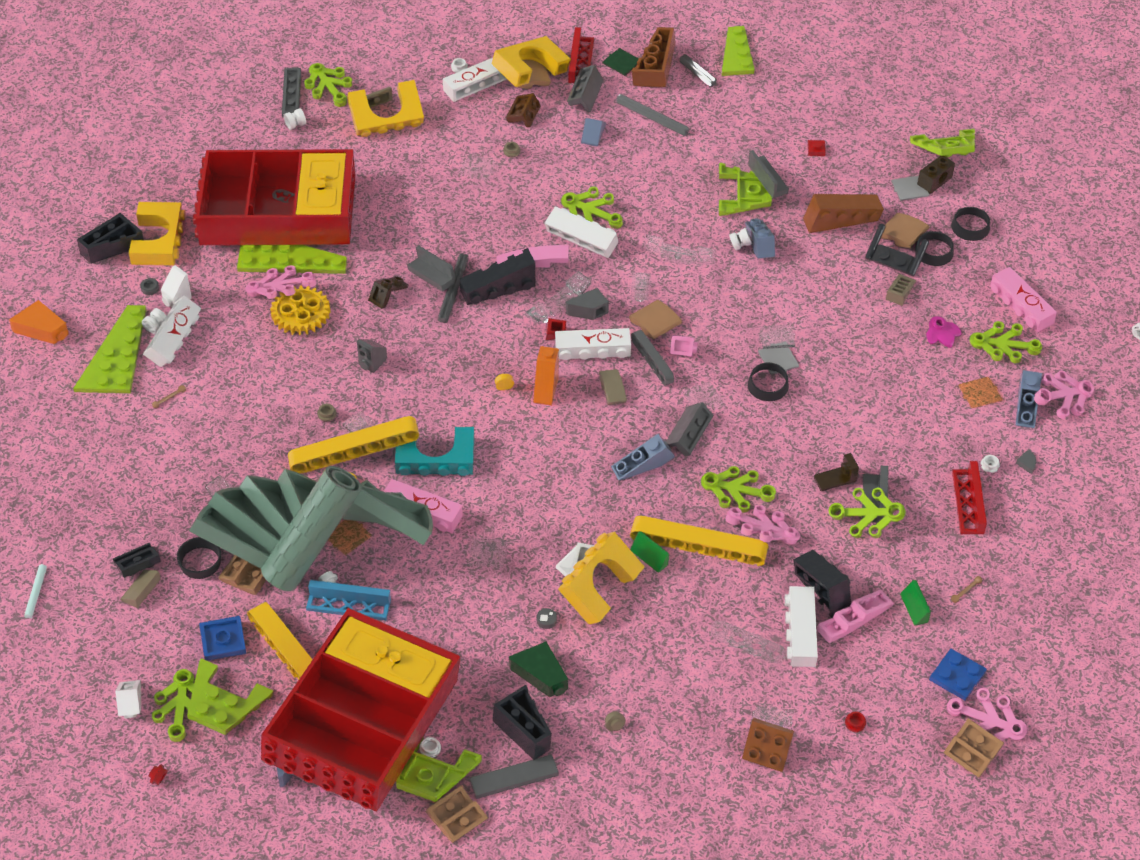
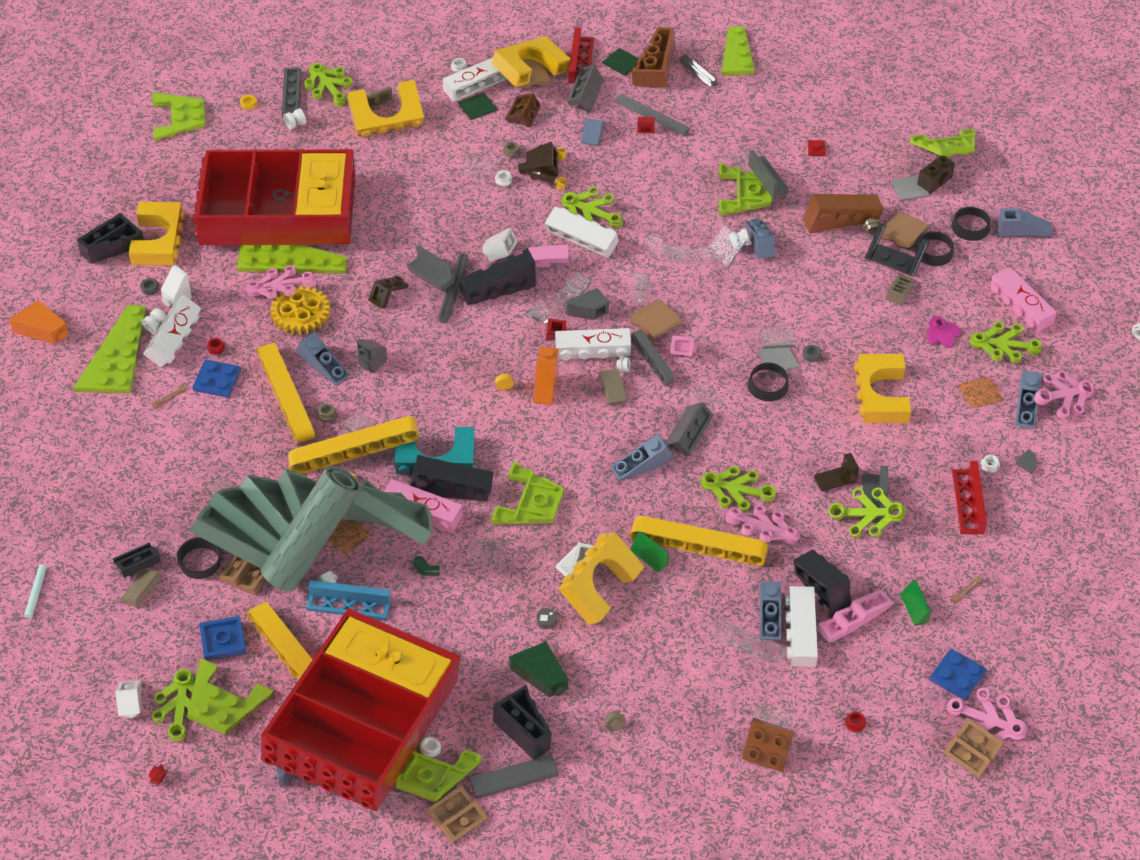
(186, 114): none -> lime wing
(215, 346): none -> red plate
(216, 378): none -> blue plate
(248, 102): none -> yellow tile
(286, 393): none -> yellow beam
(321, 359): none -> sand blue slope
(424, 568): none -> dark green arm
(451, 479): none -> black wedge
(477, 106): none -> dark green piece
(499, 245): none -> white slope
(503, 178): none -> white plate
(538, 501): none -> lime wing
(543, 164): none -> dark brown torso
(624, 364): none -> white plate
(645, 125): none -> red plate
(727, 245): none -> clear piece
(770, 610): none -> sand blue slope
(811, 353): none -> dark grey tile
(871, 225): none -> dark tan plate
(873, 406): none -> yellow arch
(1021, 223): none -> sand blue slope

